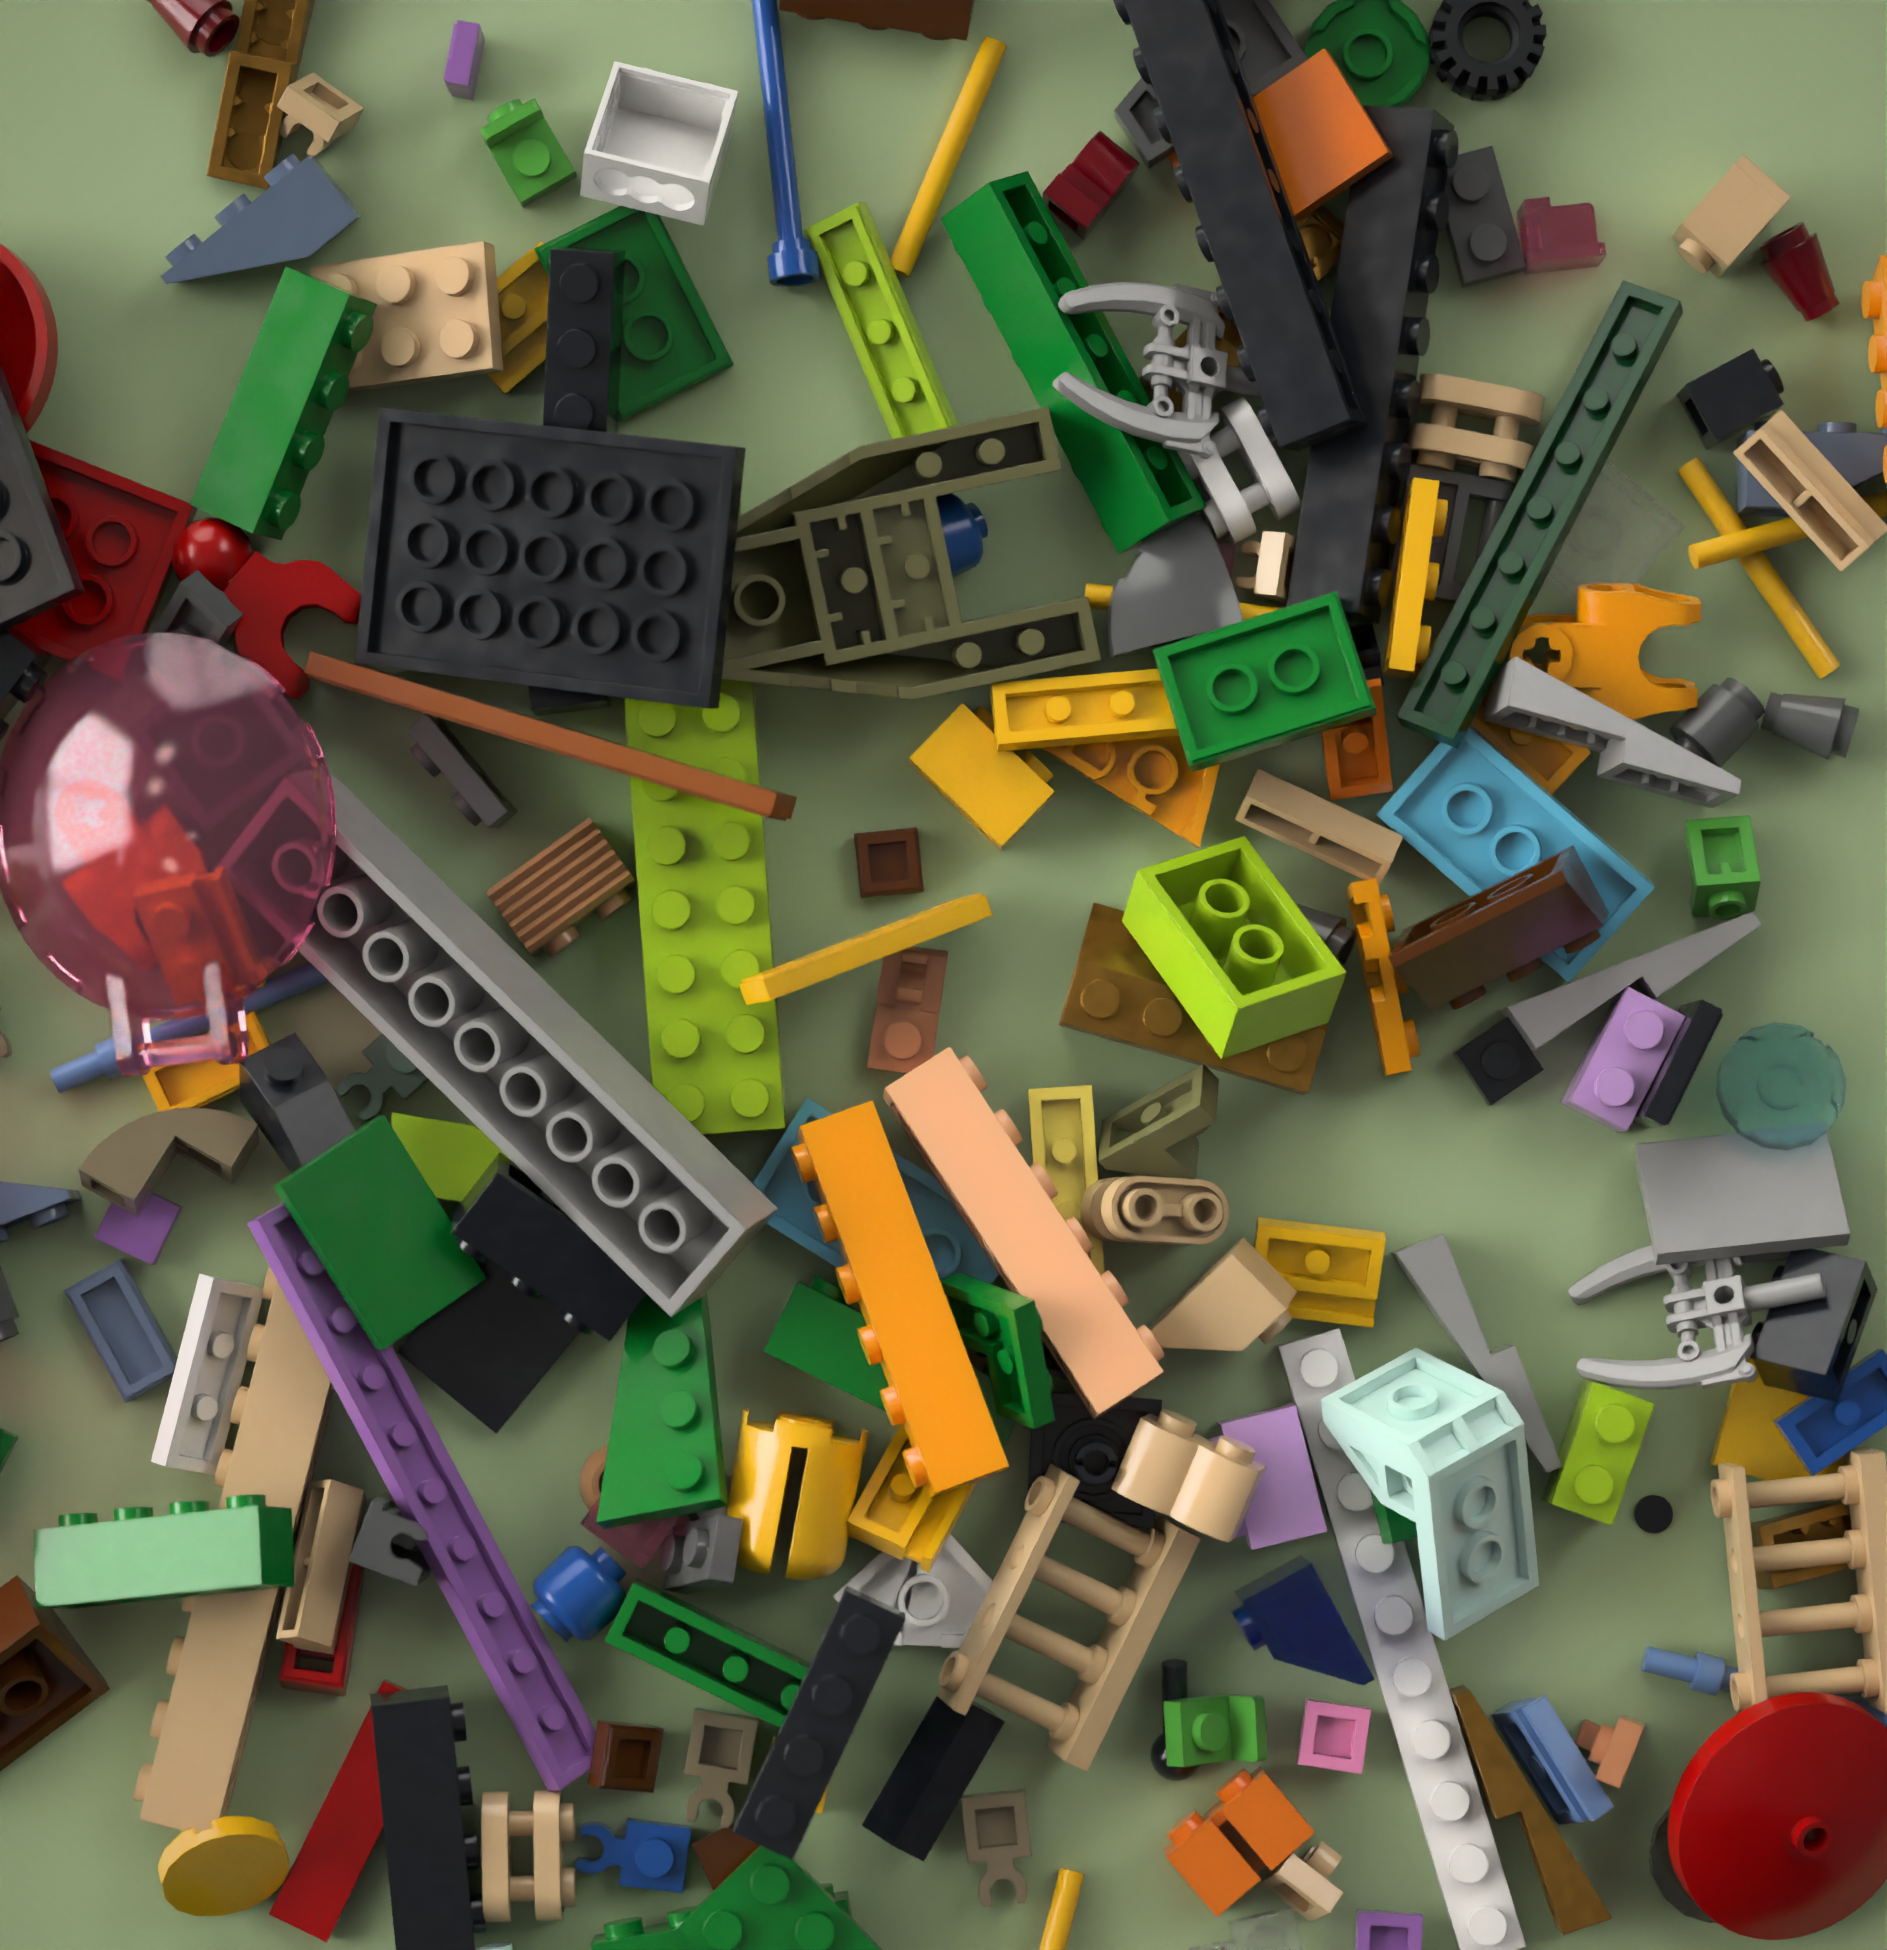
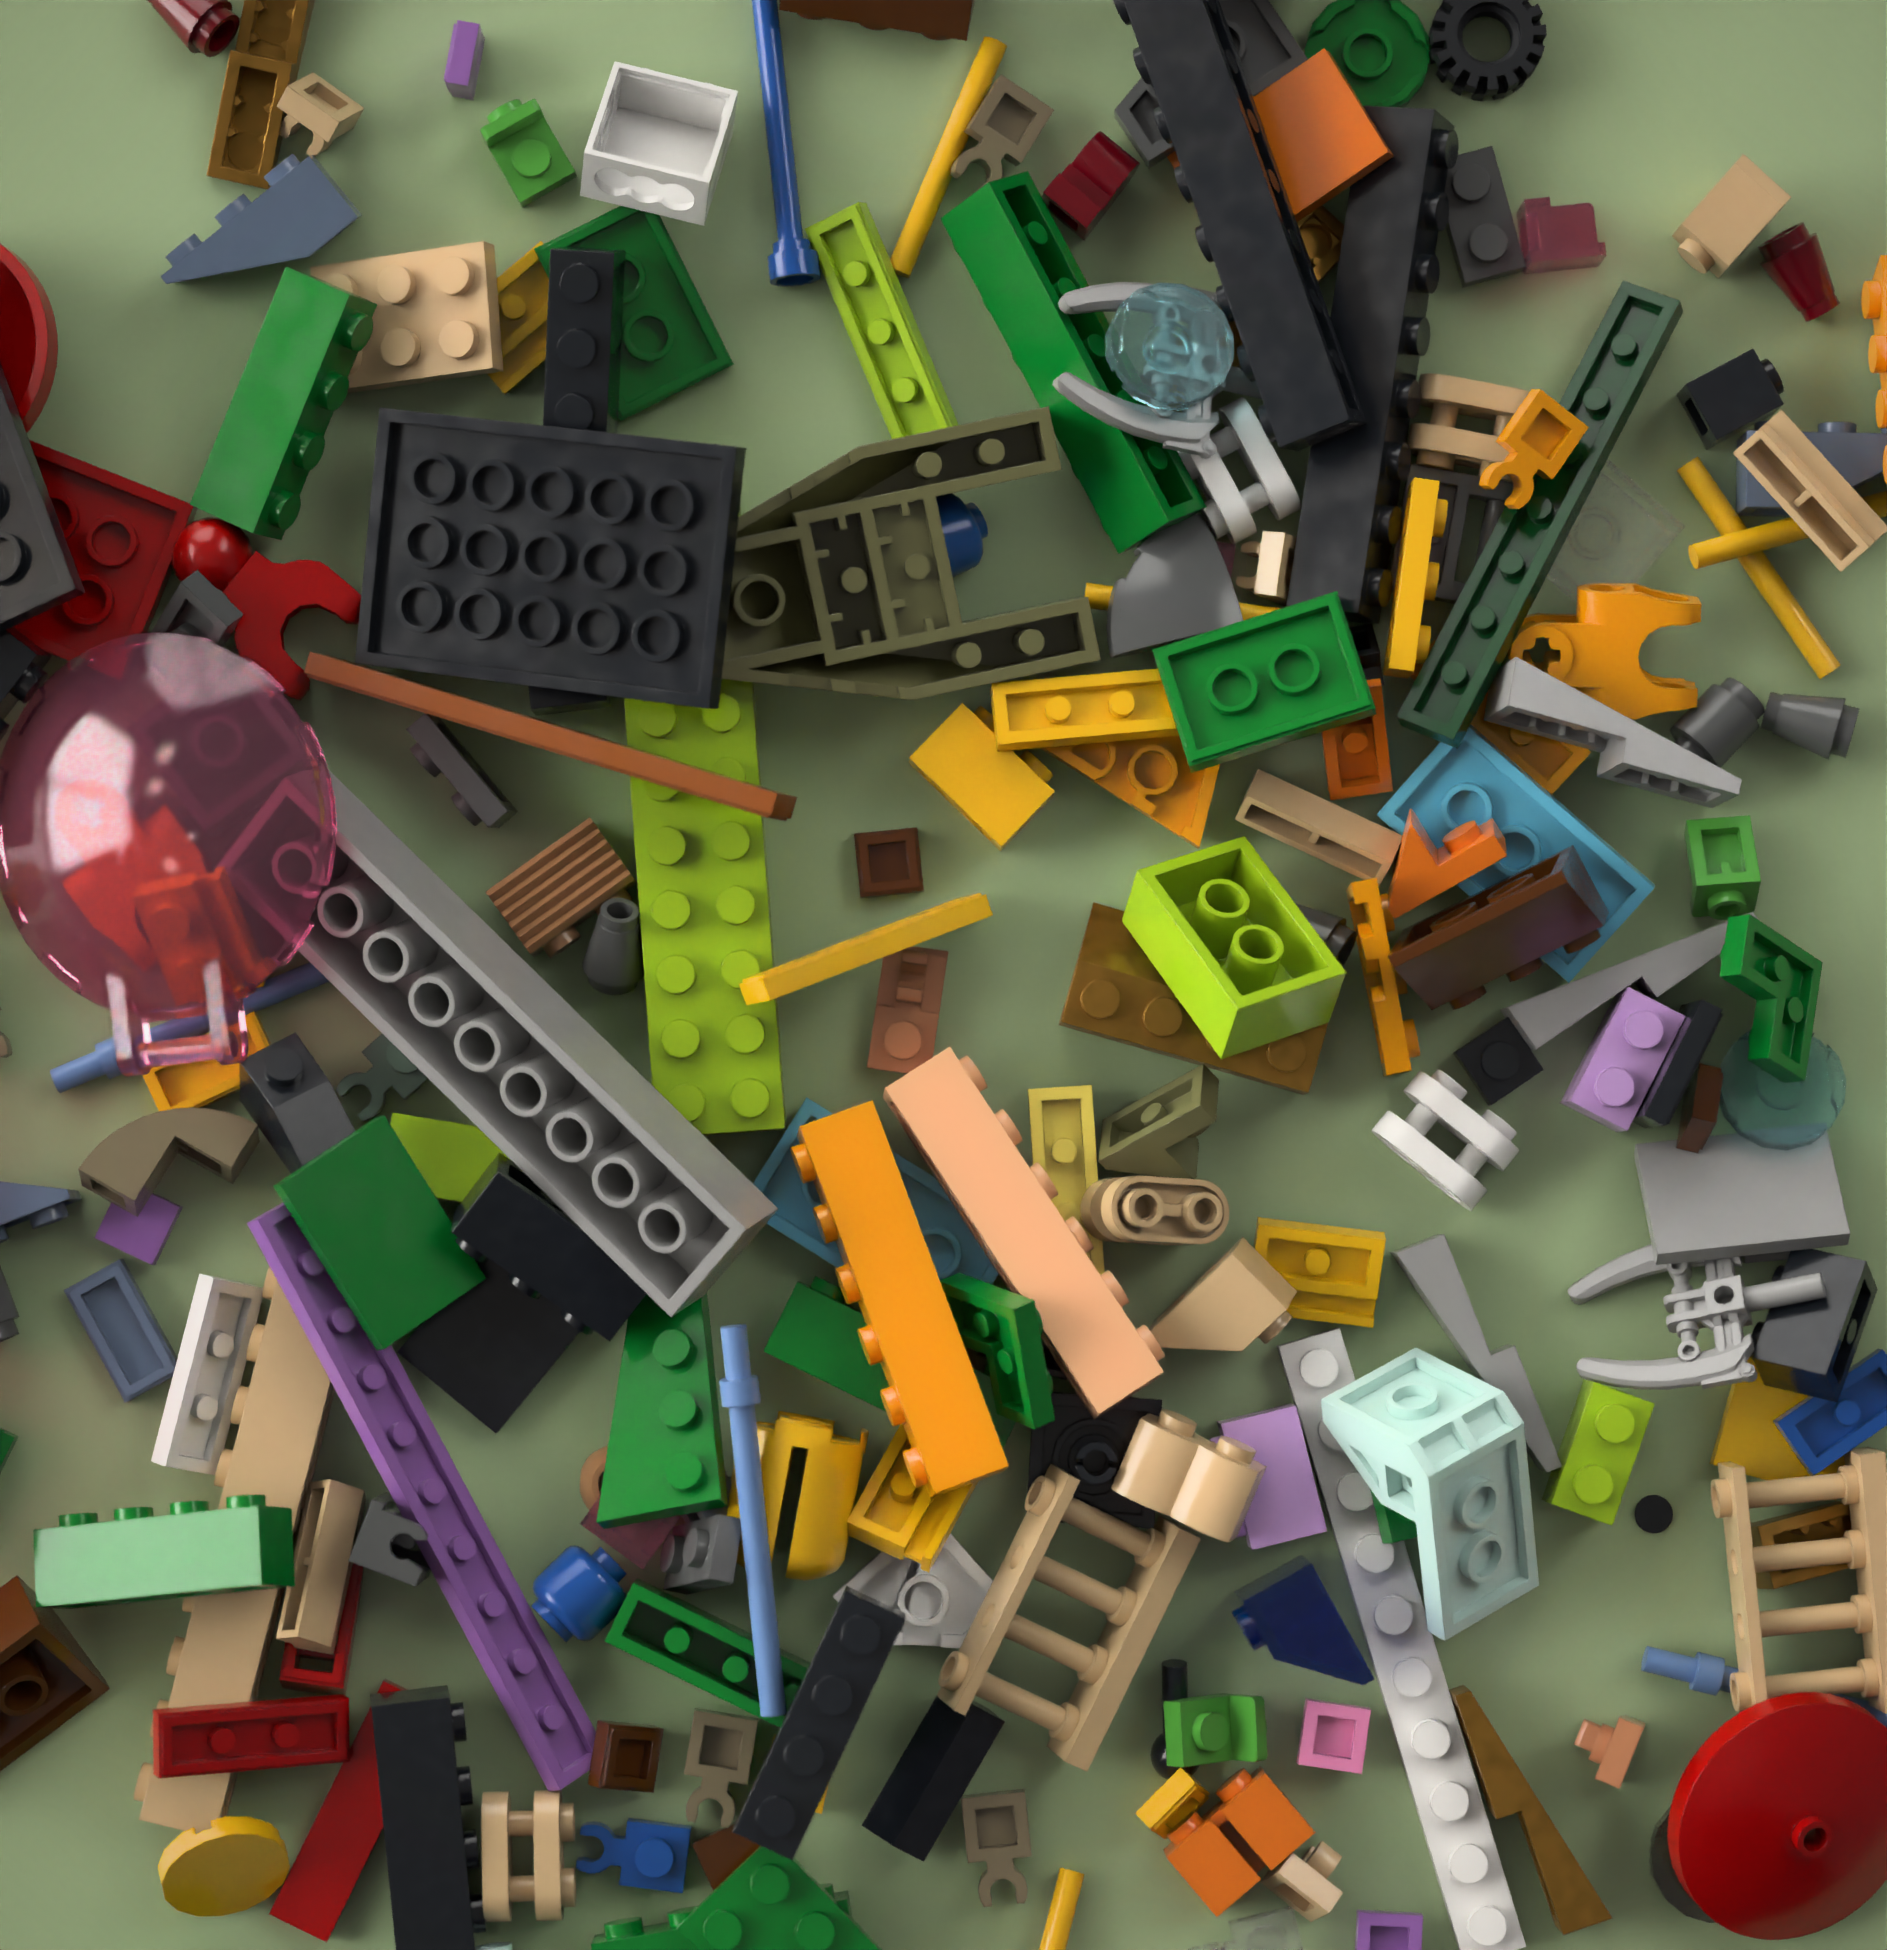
(250, 1736): none -> red tile
(615, 949): none -> dark grey cone
(740, 1393): none -> medium blue bar
(1005, 129): none -> dark tan plate
(1169, 346): none -> clear light blue tile
(1172, 1802): none -> yellow tile
(1426, 871): none -> orange slope
(1485, 1137): none -> white brick
(1537, 442): none -> light orange plate
(1552, 1760): medium blue plate -> none
(1700, 1108): none -> reddish brown tile
(1785, 991): none -> green plate

